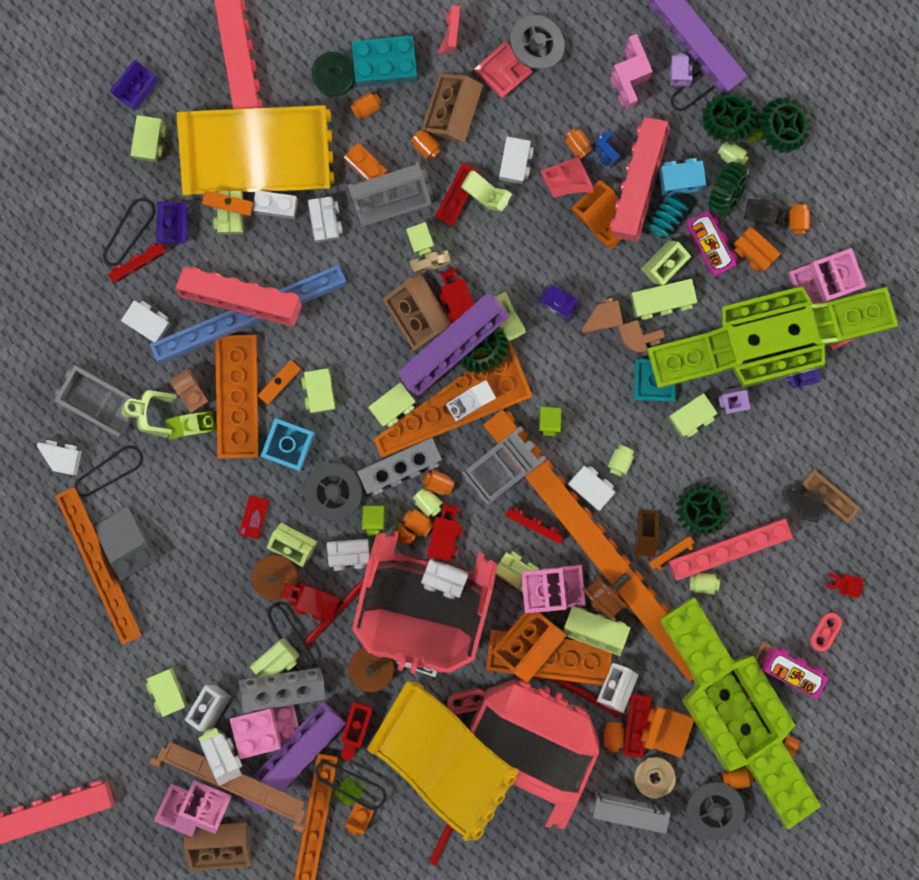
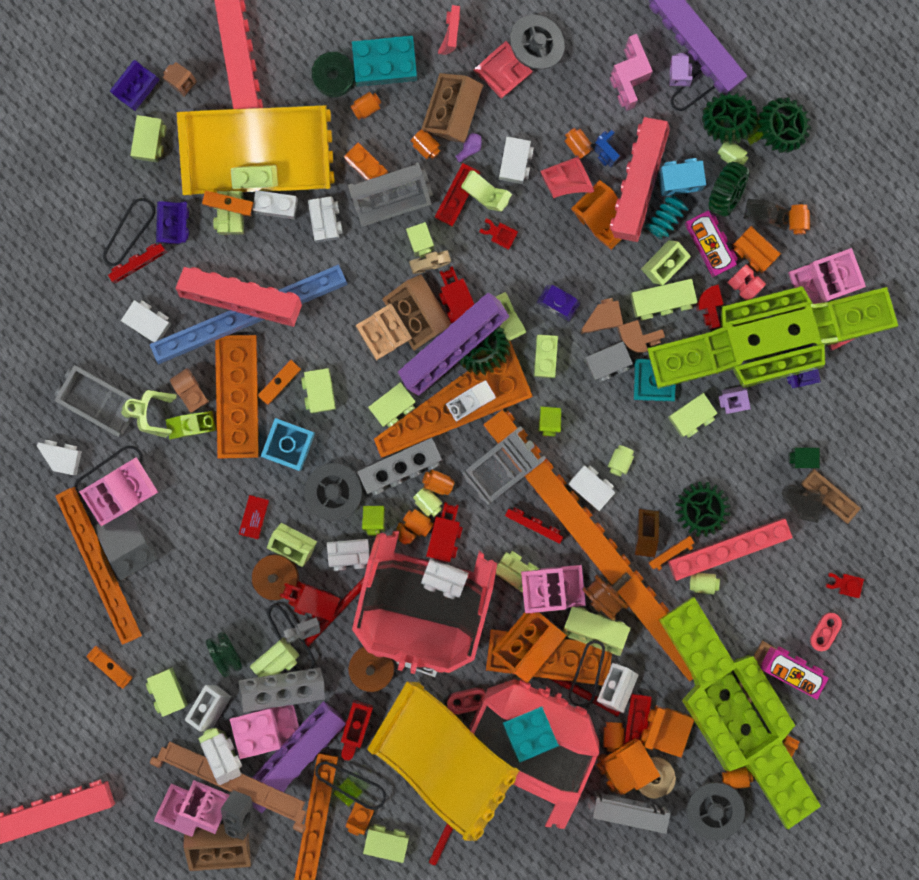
(101, 660): none -> orange piece
(118, 491): none -> bright pink bracket
(179, 78): none -> nougat slope
(223, 654): none -> clear green wheel
(238, 815): none -> dark grey brick
(254, 176): none -> yellowish green brick
(303, 630): none -> light grey plate
(383, 332): none -> light nougat slope
(386, 843): none -> yellowish green brick
(470, 147): none -> medium lavender animal
(501, 235): none -> red plate
(530, 734): none -> teal plate
(545, 356): none -> yellowish green brick
(578, 669): none -> black piece
(608, 361): none -> light grey brick
(627, 767): none -> orange piece
(709, 301): none -> red brick
(753, 285): none -> coral wheel
(804, 457): none -> dark green brick

